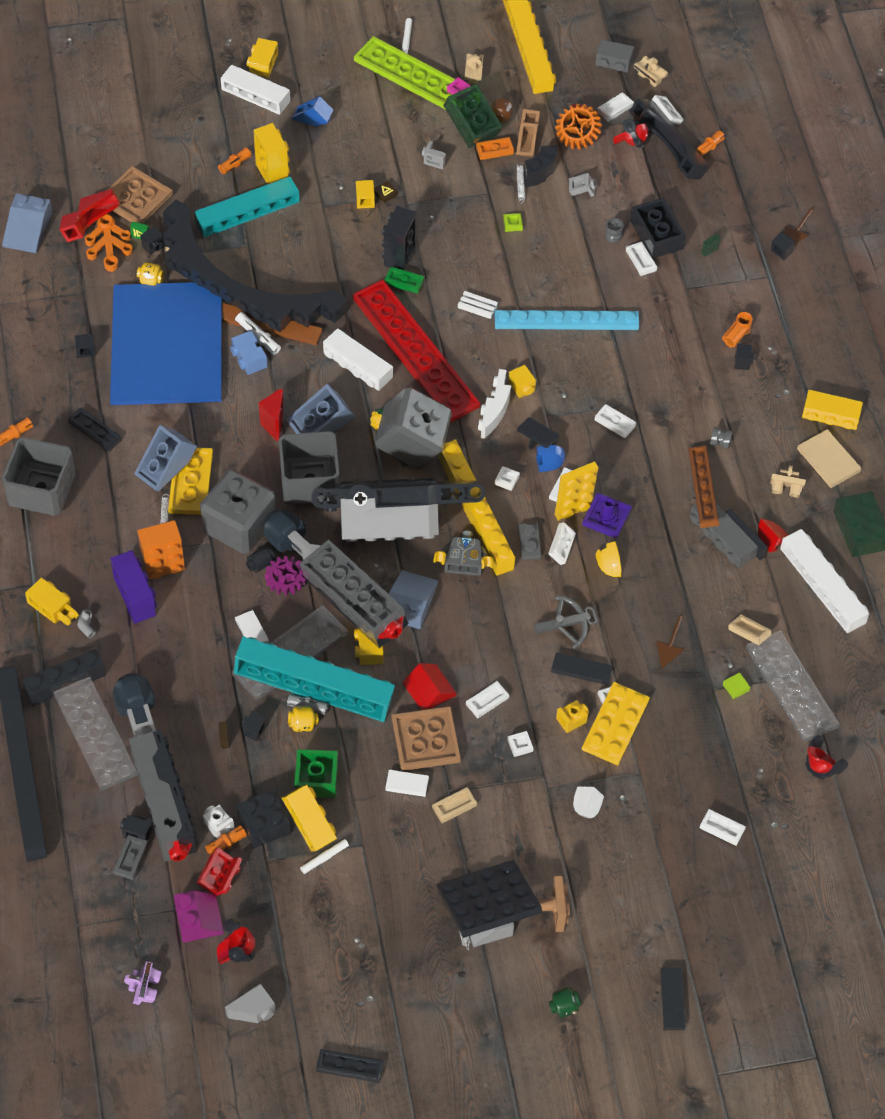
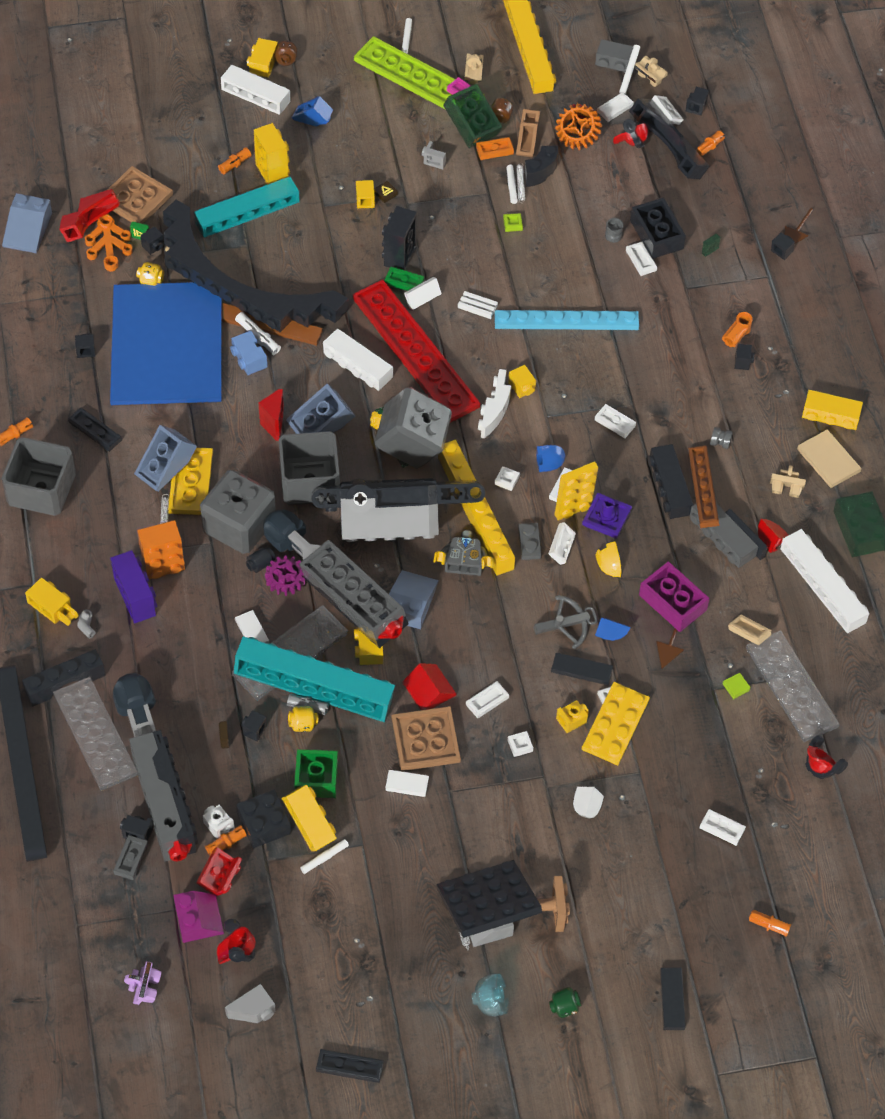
(286, 53): none -> reddish brown head
(422, 293): none -> white tile
(454, 805): tan tile -> none
(490, 995): none -> clear light blue cylinder
(511, 184): none -> white piece
(538, 433): black panel -> none
(582, 184): light grey bracket -> none
(611, 629): none -> blue brick
(629, 70): none -> white bar
(670, 481): none -> black brick
(674, 596): none -> magenta brick
(697, 101): none -> black brick
(769, 922): none -> orange axle

